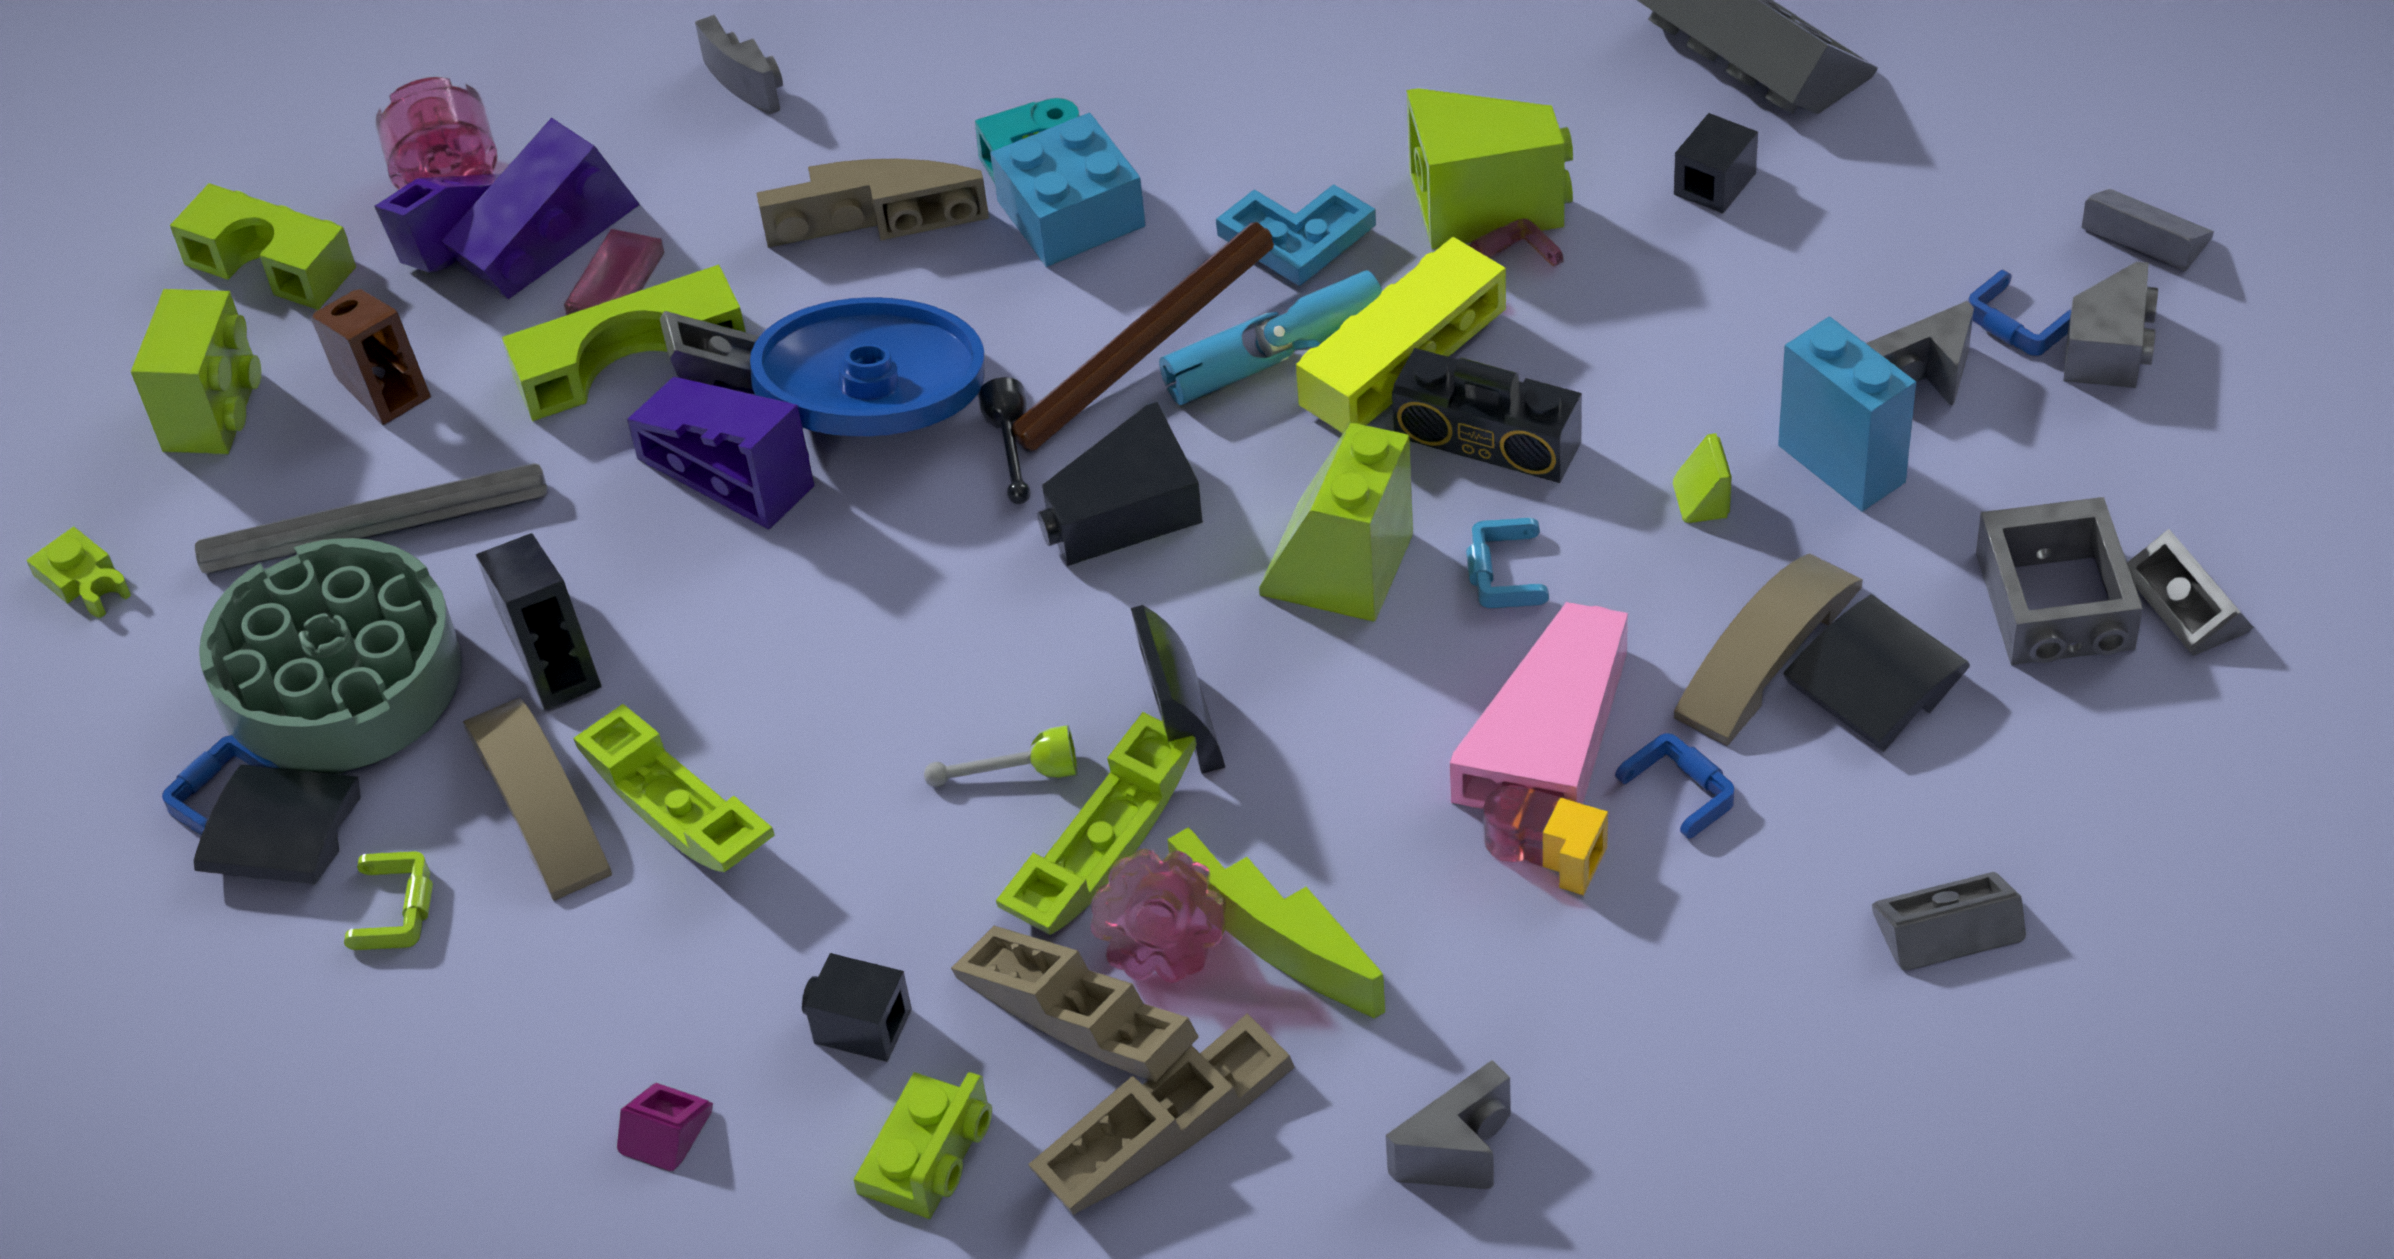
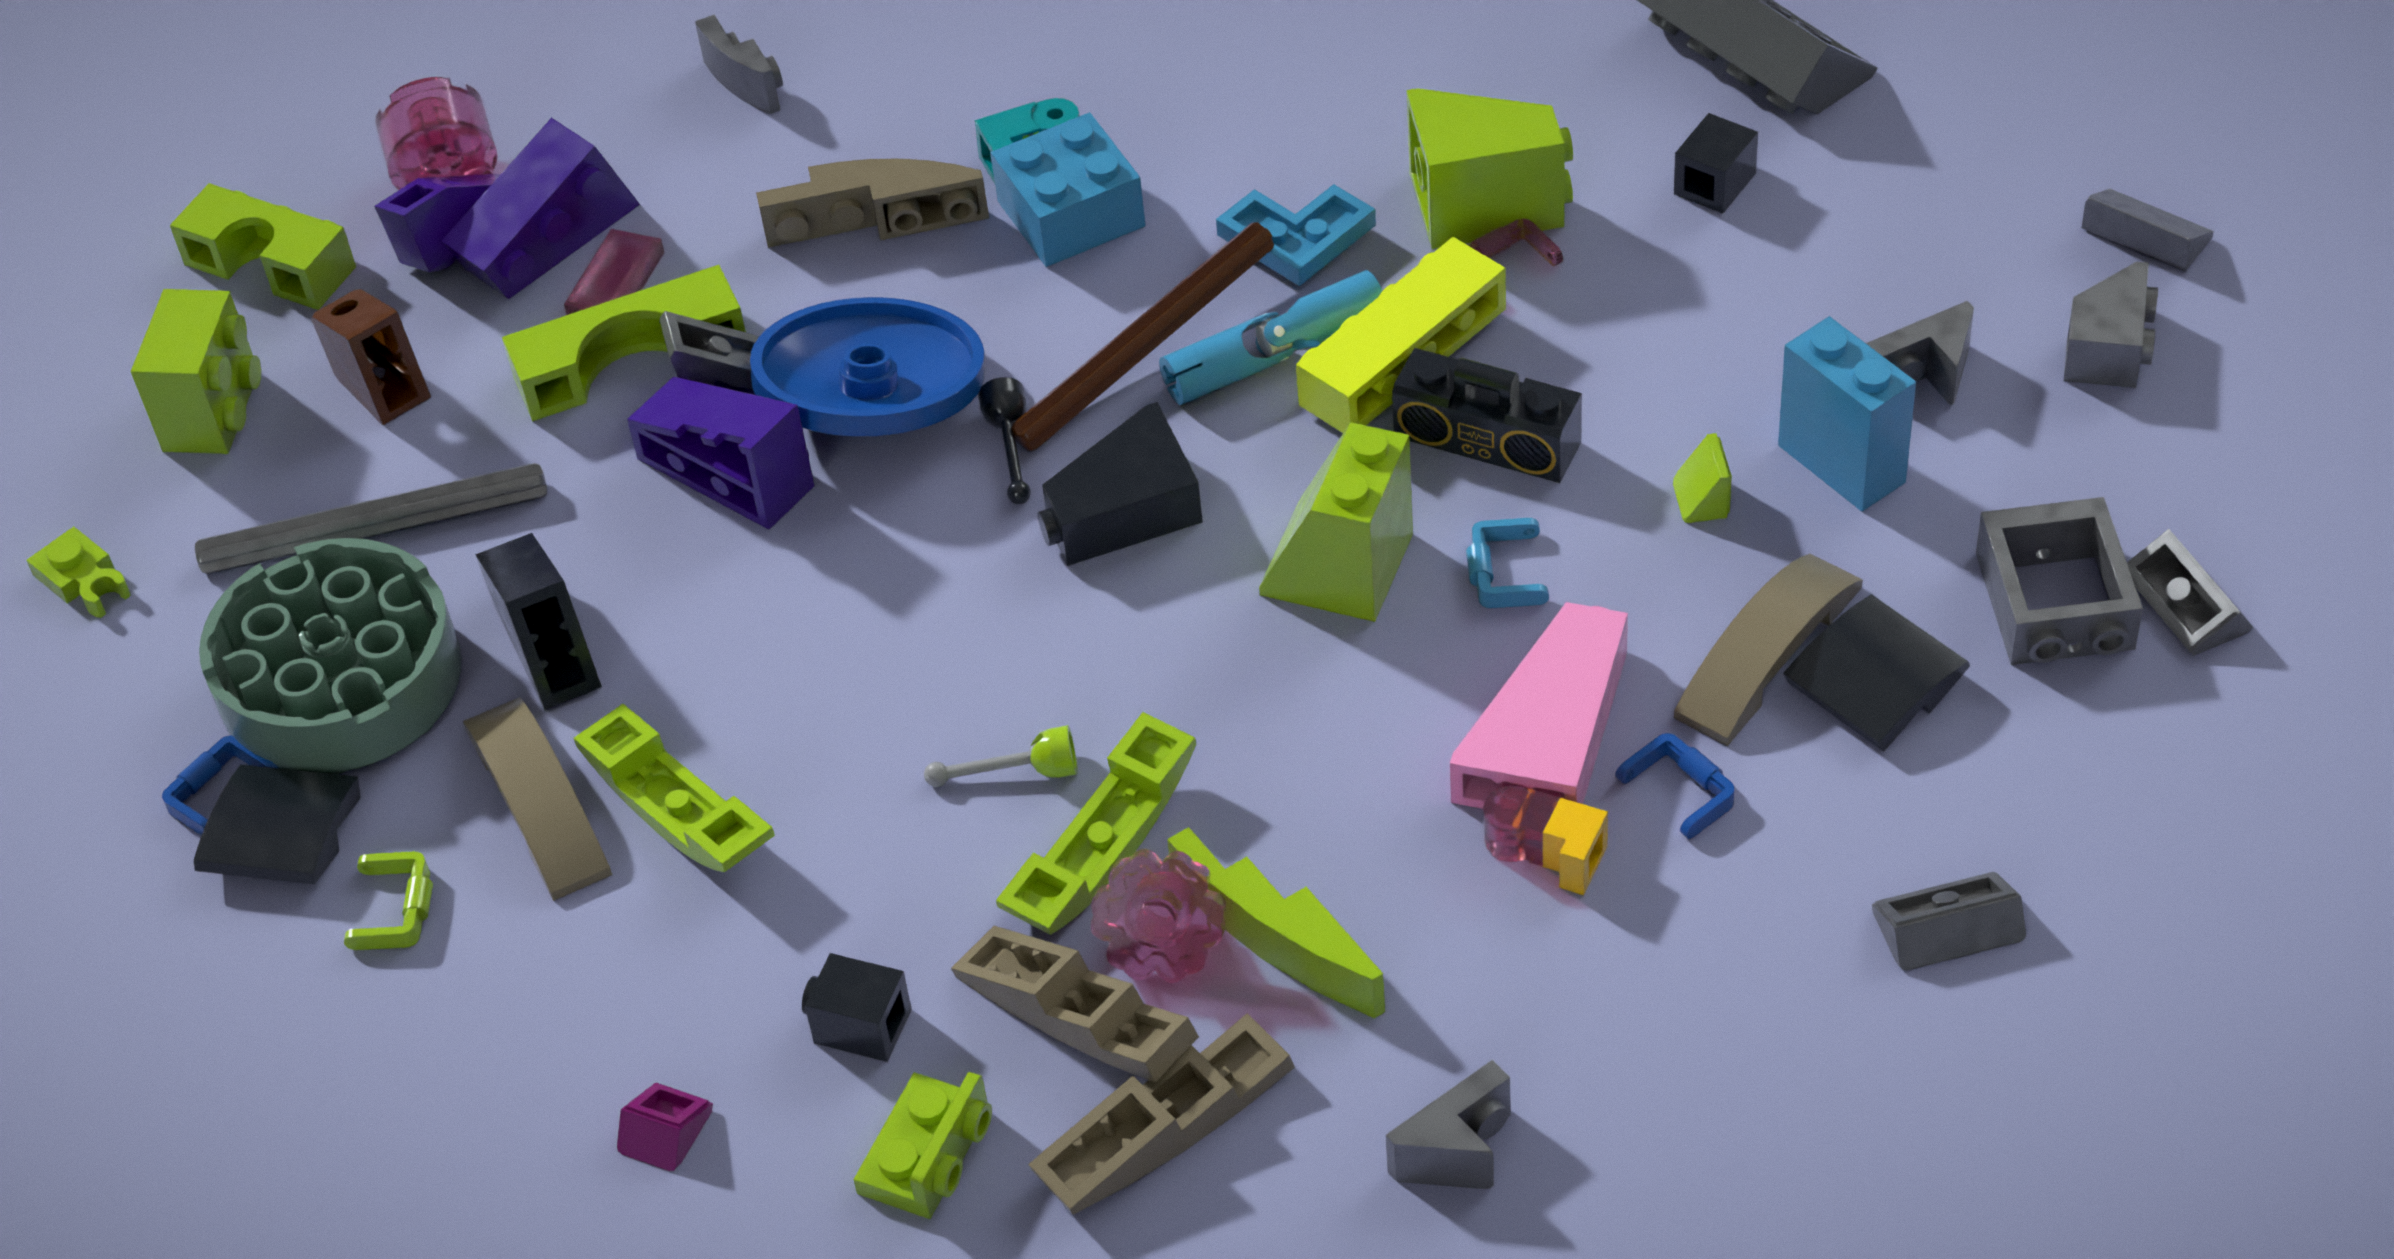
(1176, 687): black slope -> none
(2008, 328): blue piece -> none

